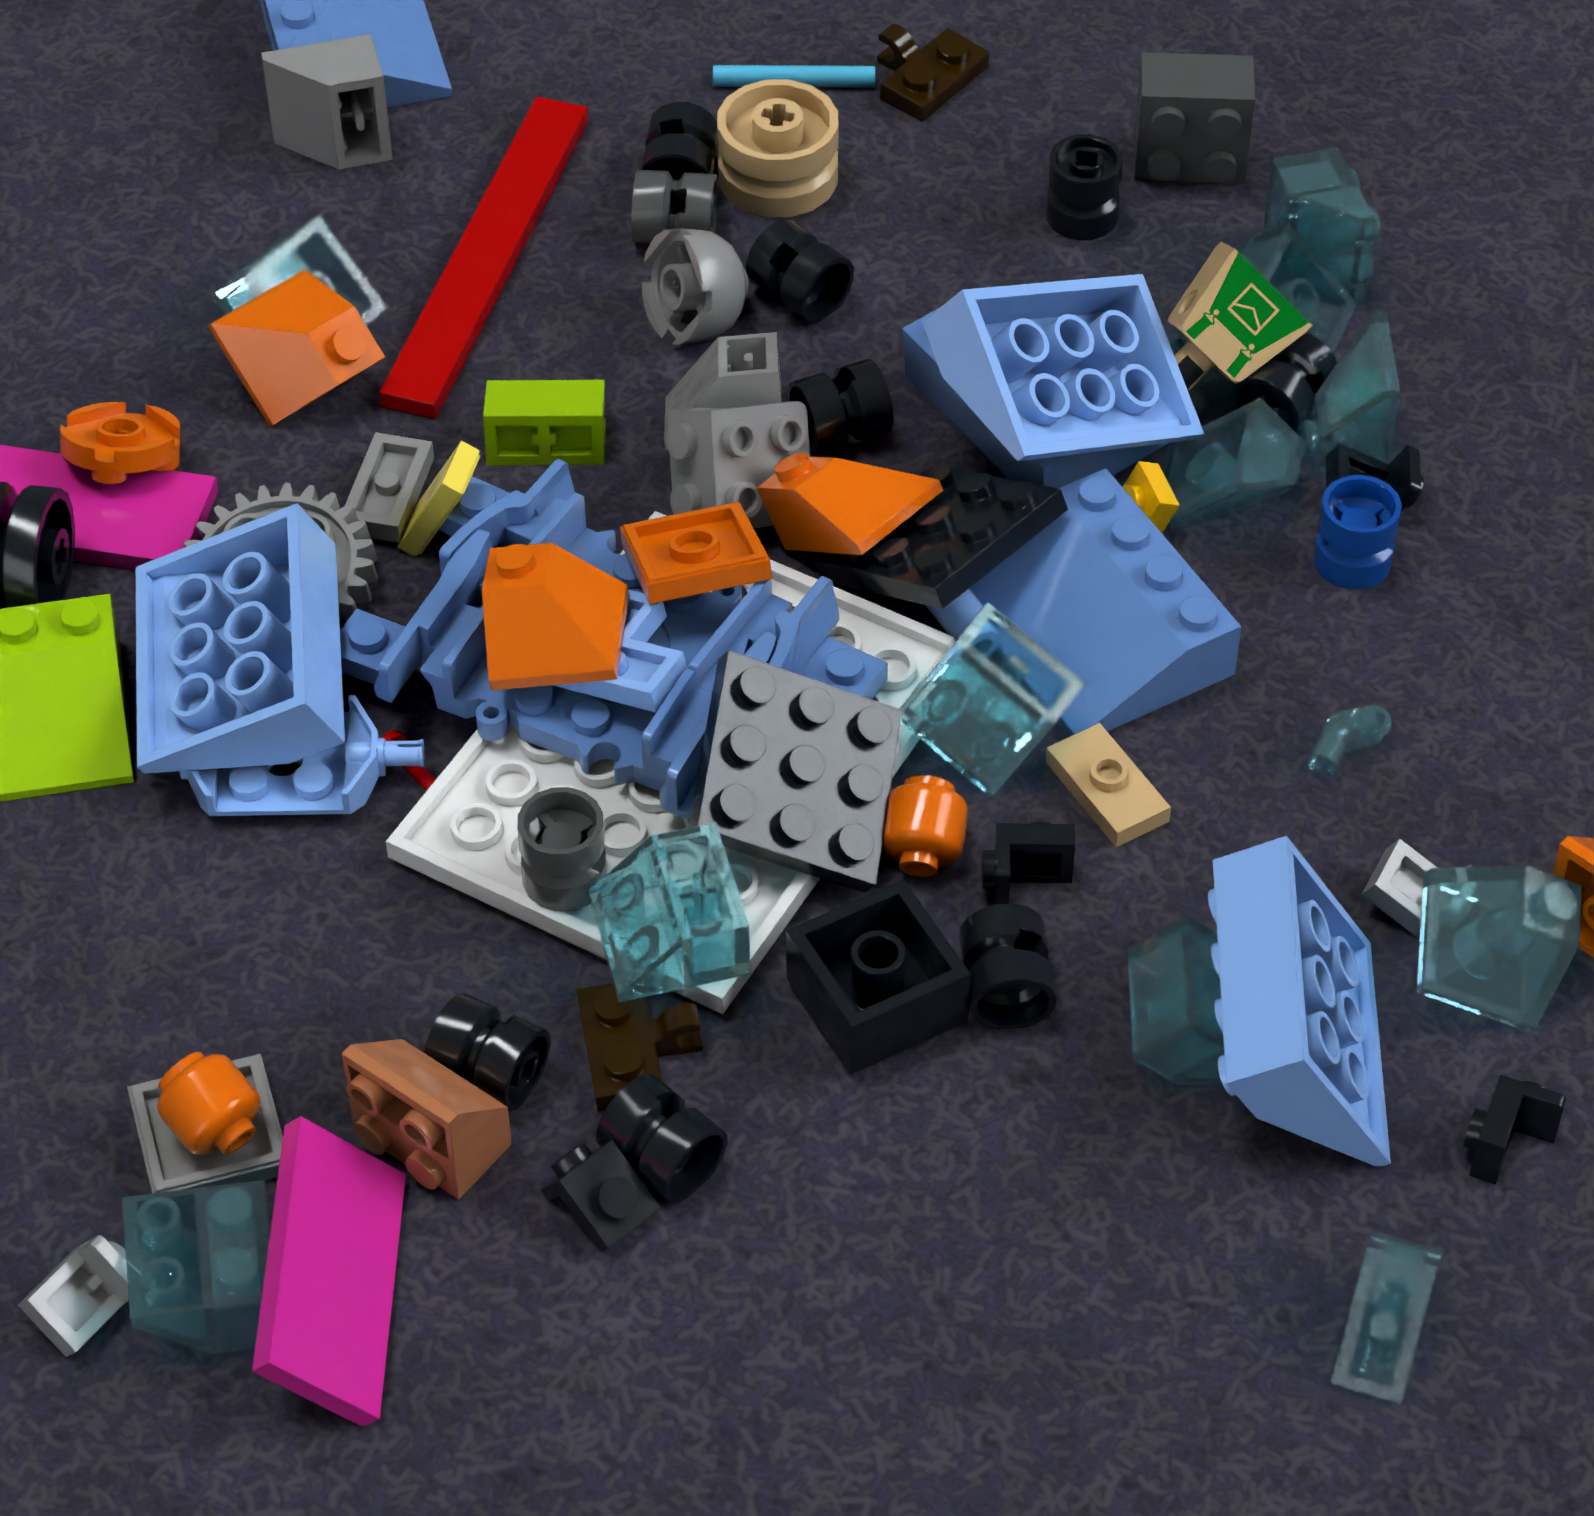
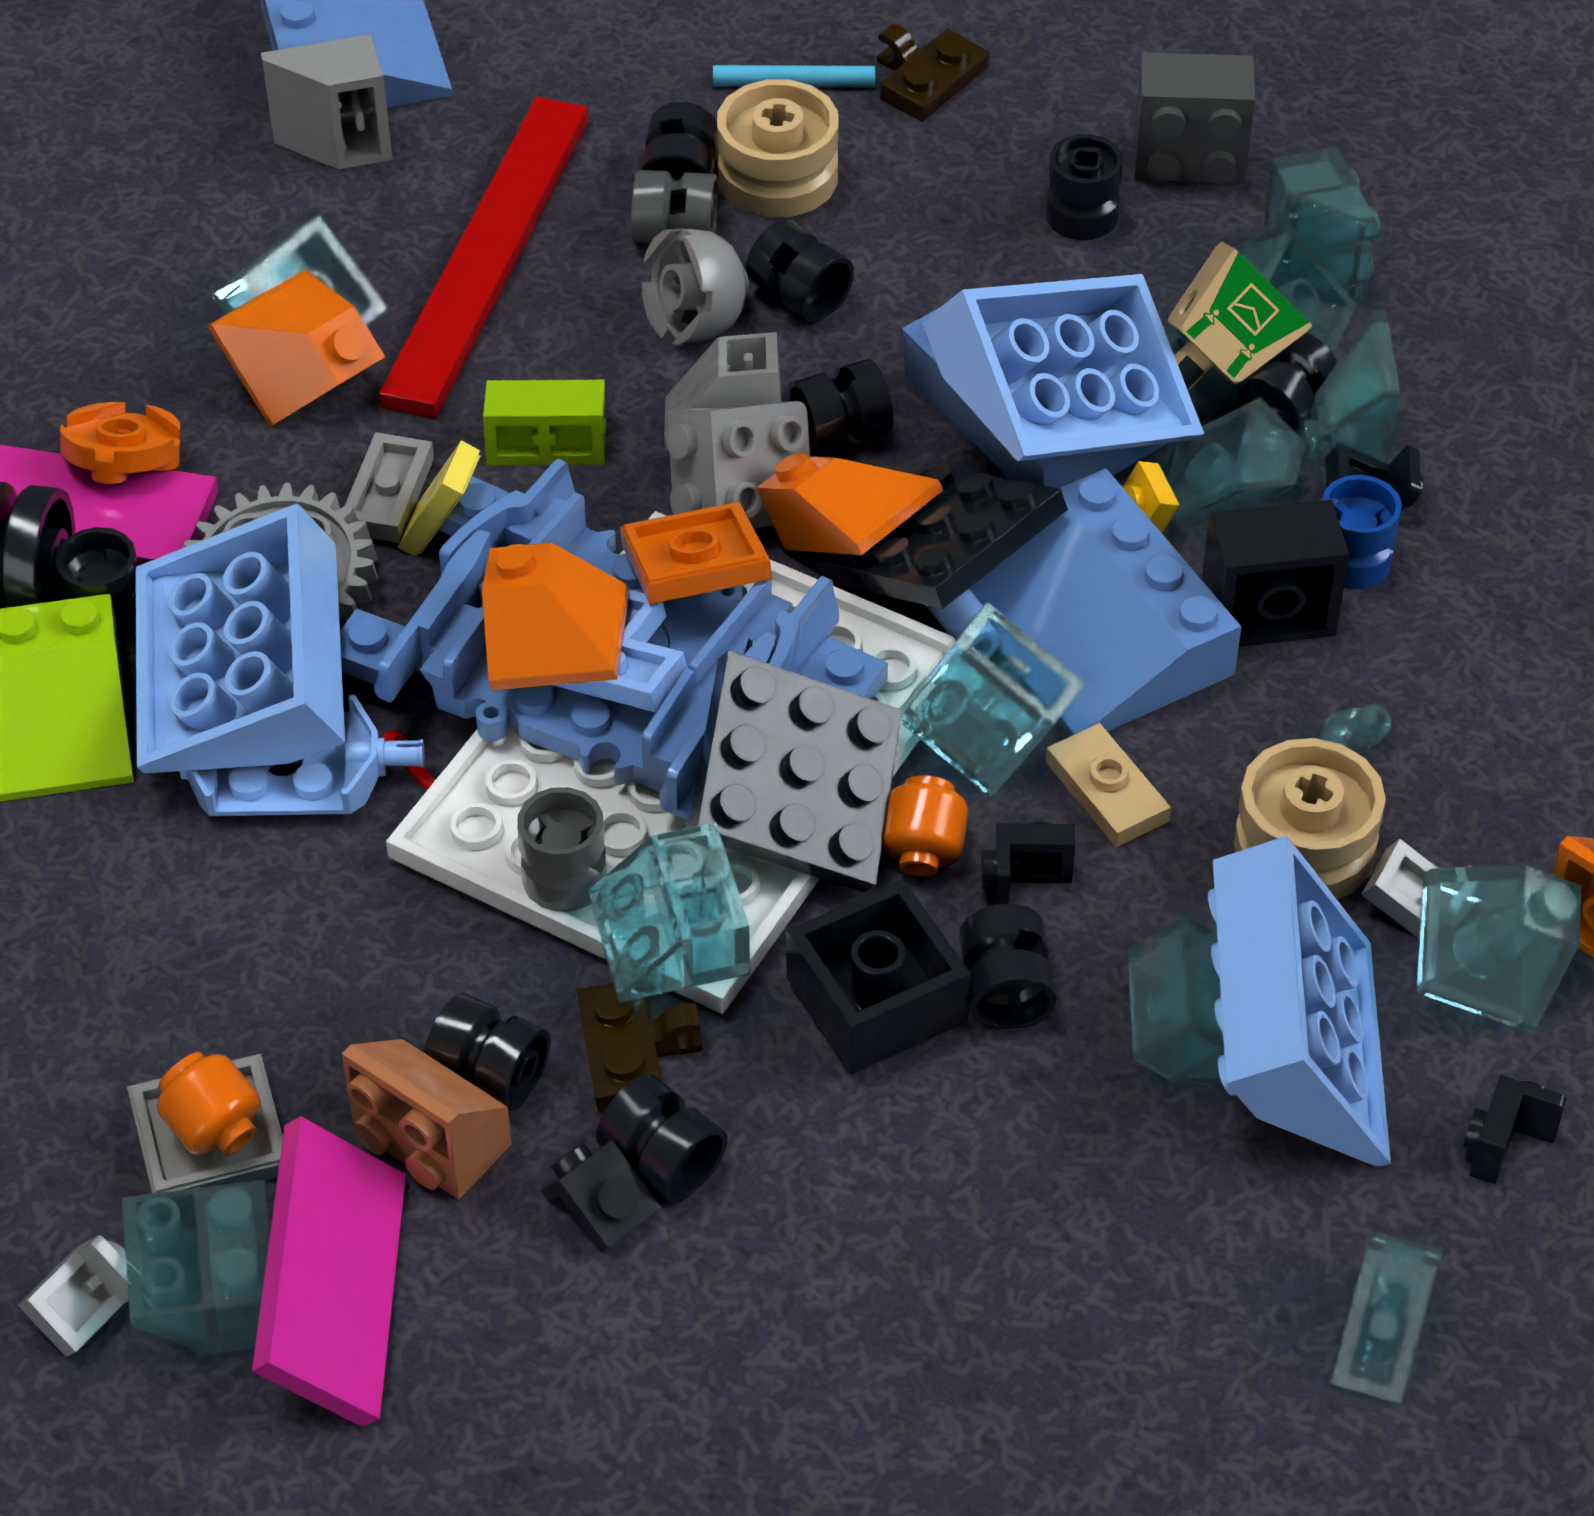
(99, 564): none -> black wheel
(1278, 570): none -> black brick
(1319, 799): none -> tan wheel

